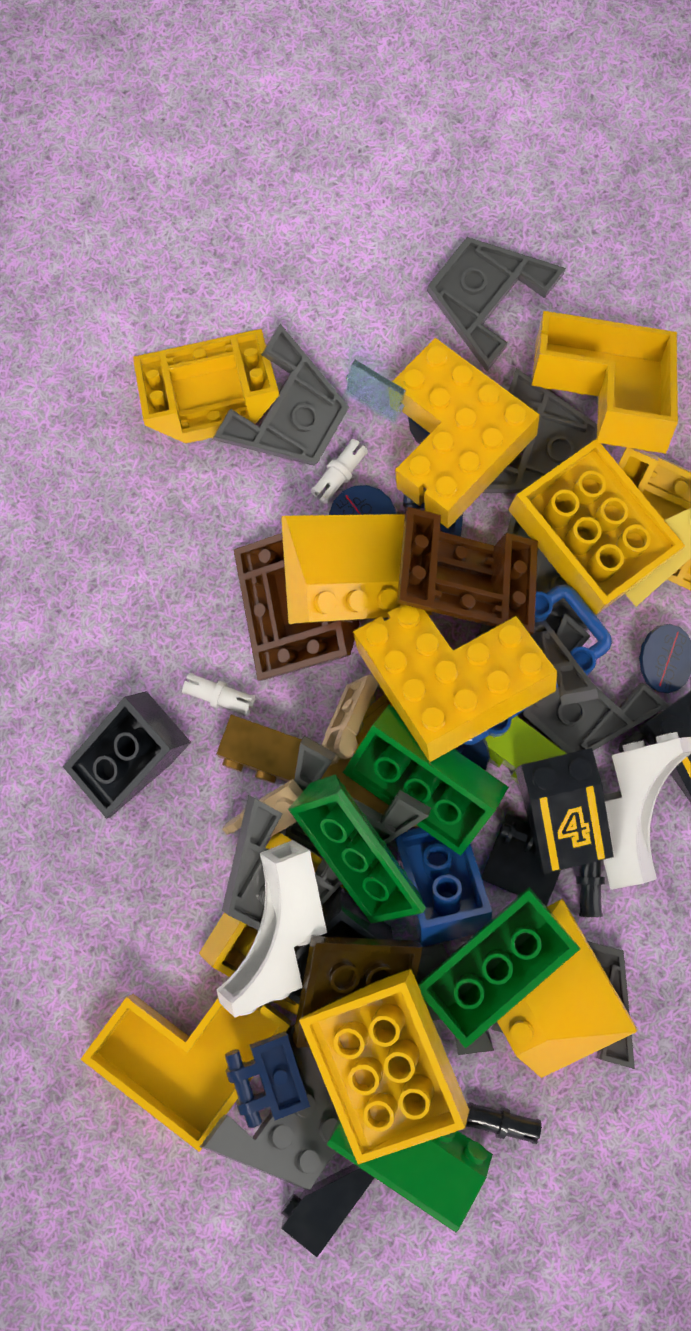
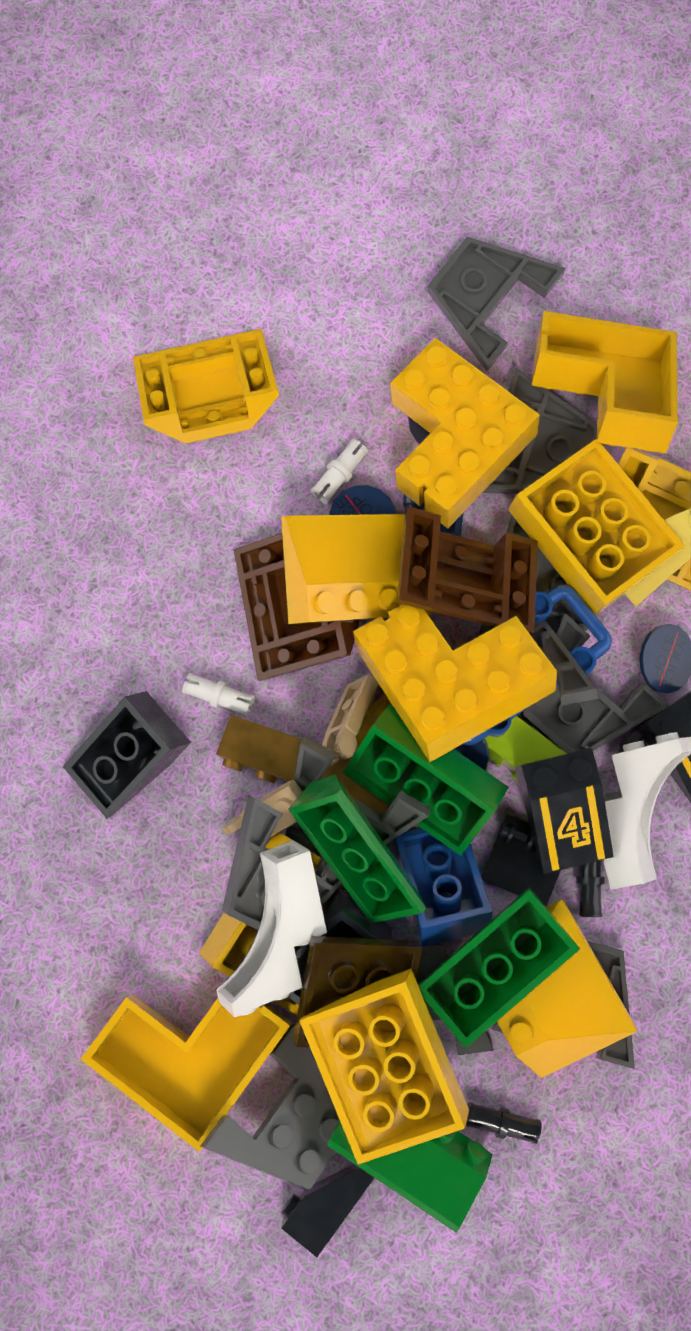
(279, 1077): dark blue plate -> none
(299, 419): dark grey wing -> none
(375, 391): clear light blue piece -> none

